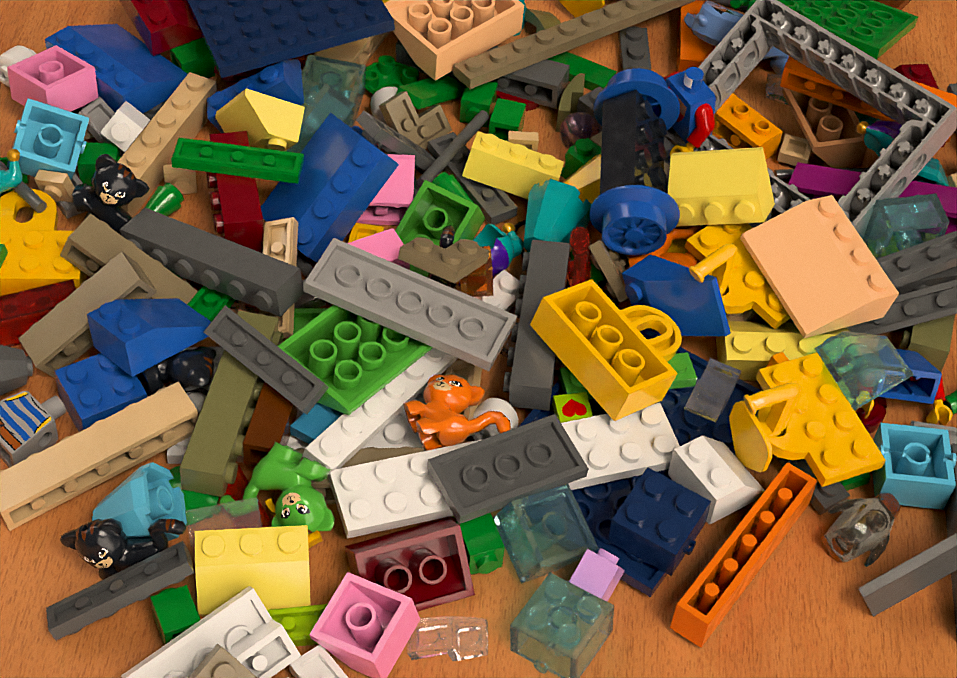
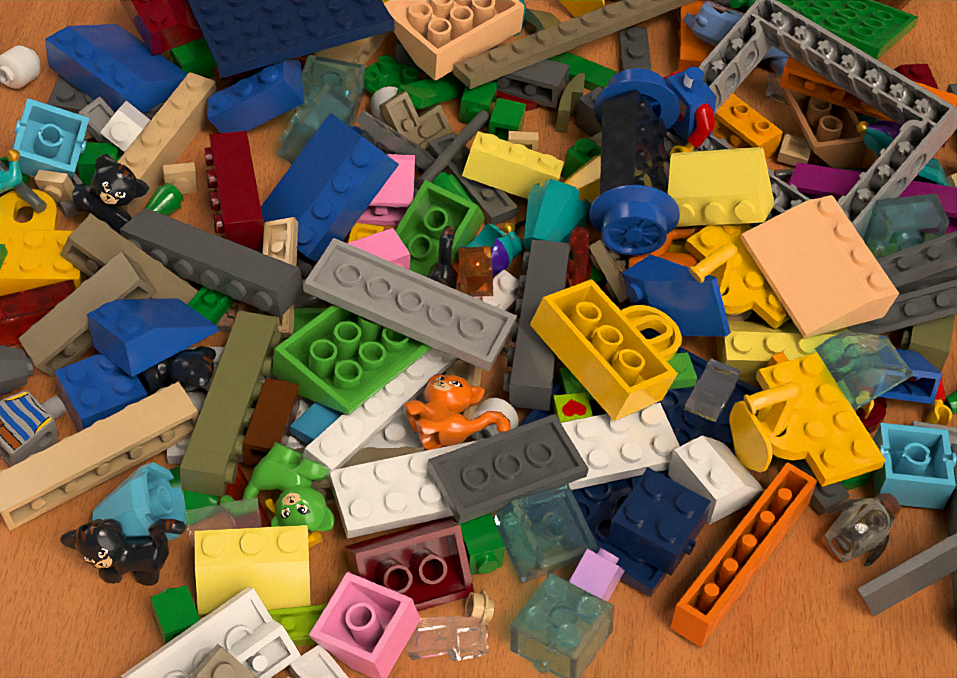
(53, 79): bright pink brick -> none
(119, 591): dark grey plate -> none
(237, 160): green tile -> none
(266, 360): dark grey plate -> none
(268, 120): light yellow slope -> none
(446, 263): dark tan plate -> none
(479, 606): none -> tan plate
(576, 127): piece -> none

